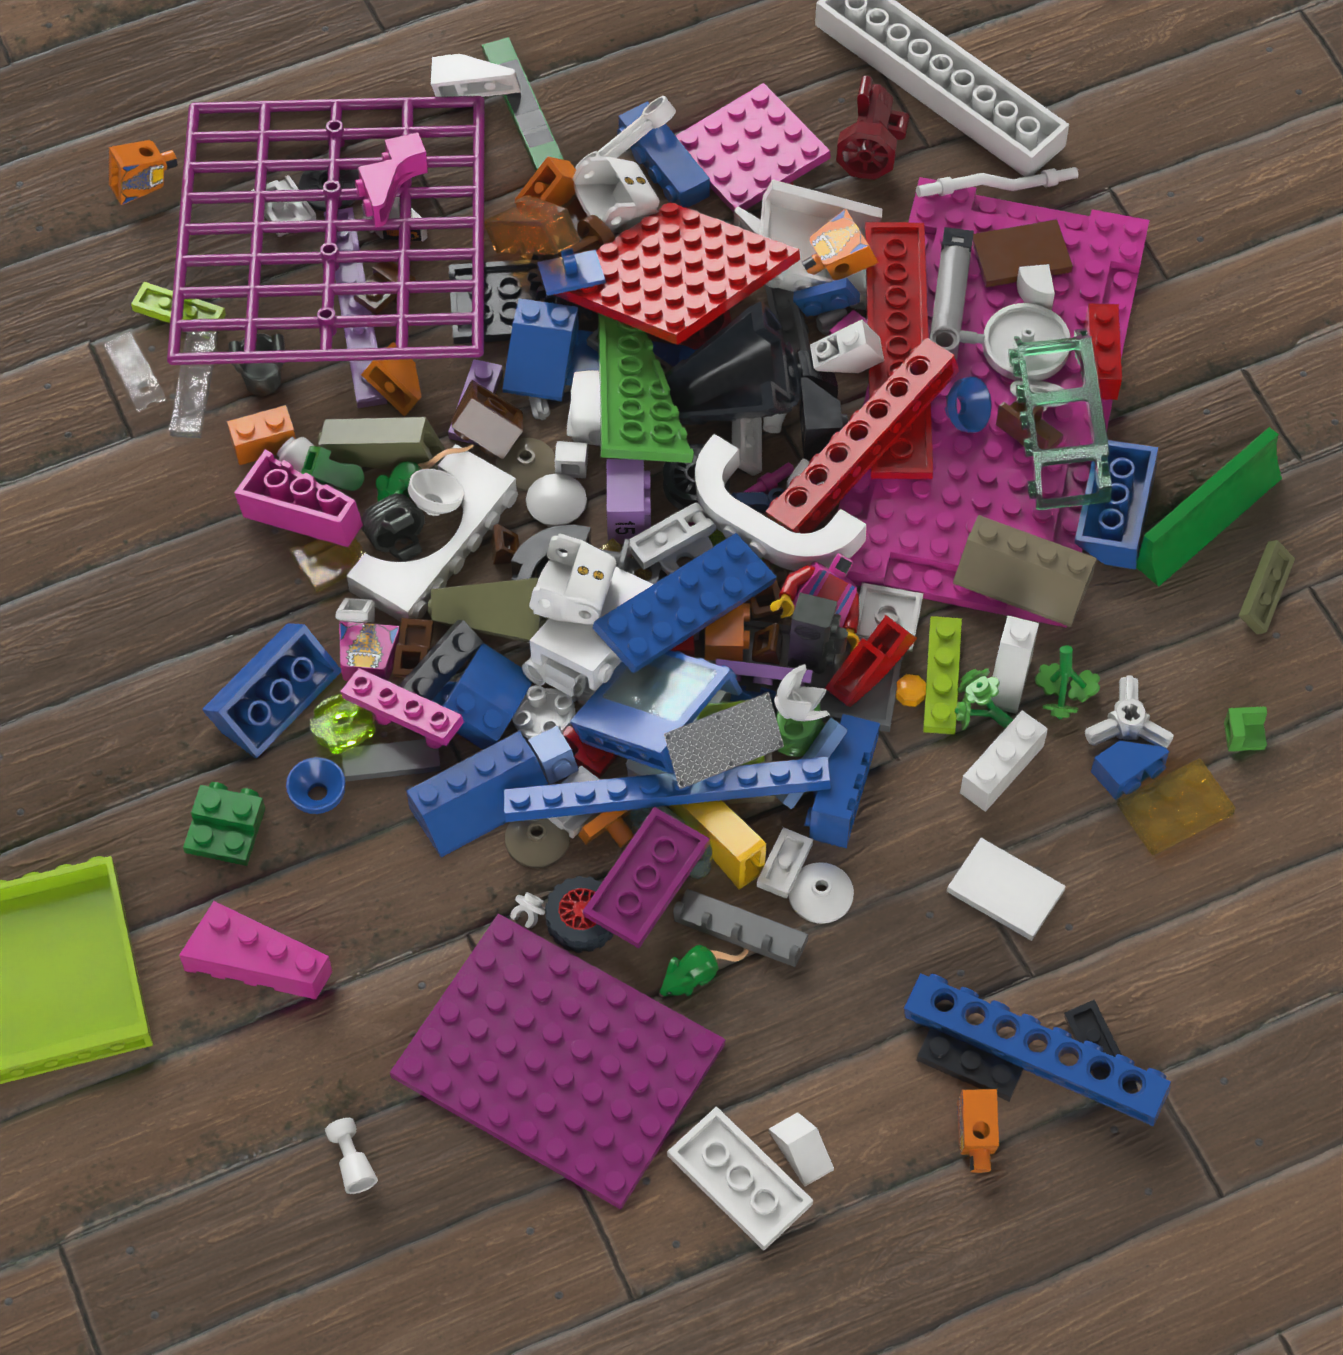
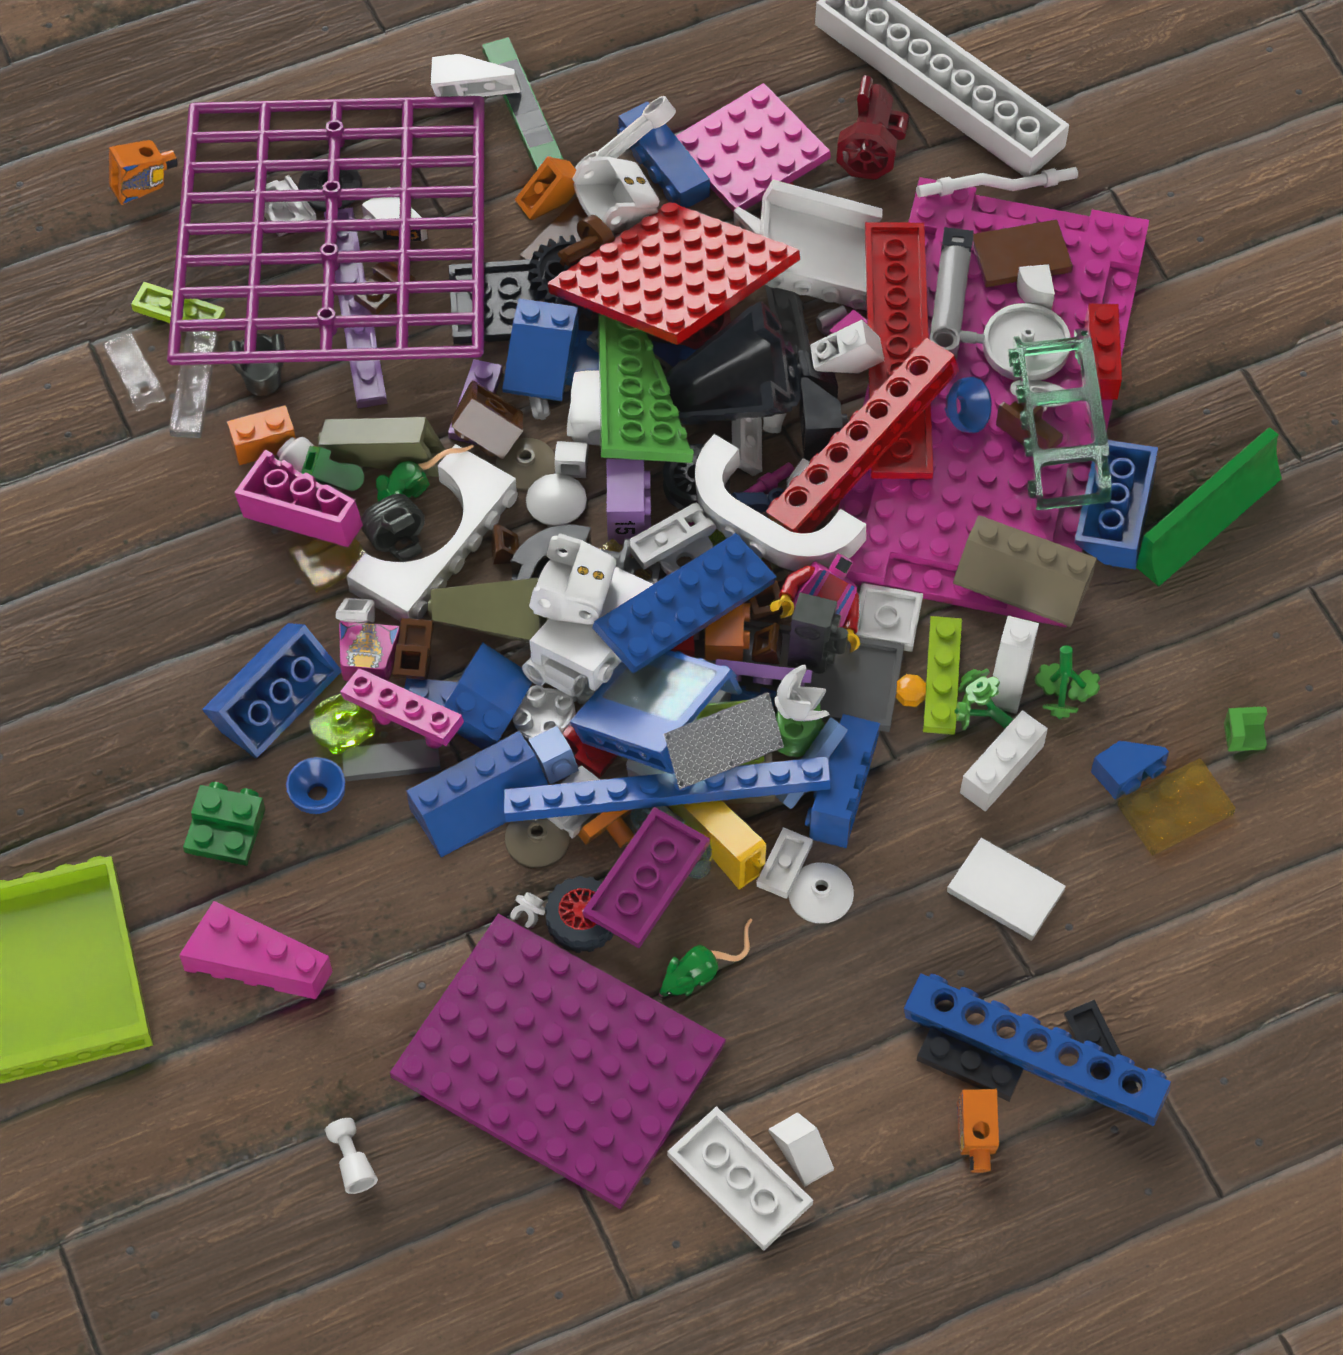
(380, 181): arch -> none
(395, 381): orange slope -> none
(438, 487): white piece -> none
(442, 661): black plate -> none
(532, 227): clear orange wedge -> none
(571, 272): blue piece -> none
(740, 927): hinge -> none
(826, 297): blue plate -> none
(839, 249): orange torso -> none
(870, 661): red slope -> none
(1128, 708): white bush -> none
(1266, 587): olive plate -> none

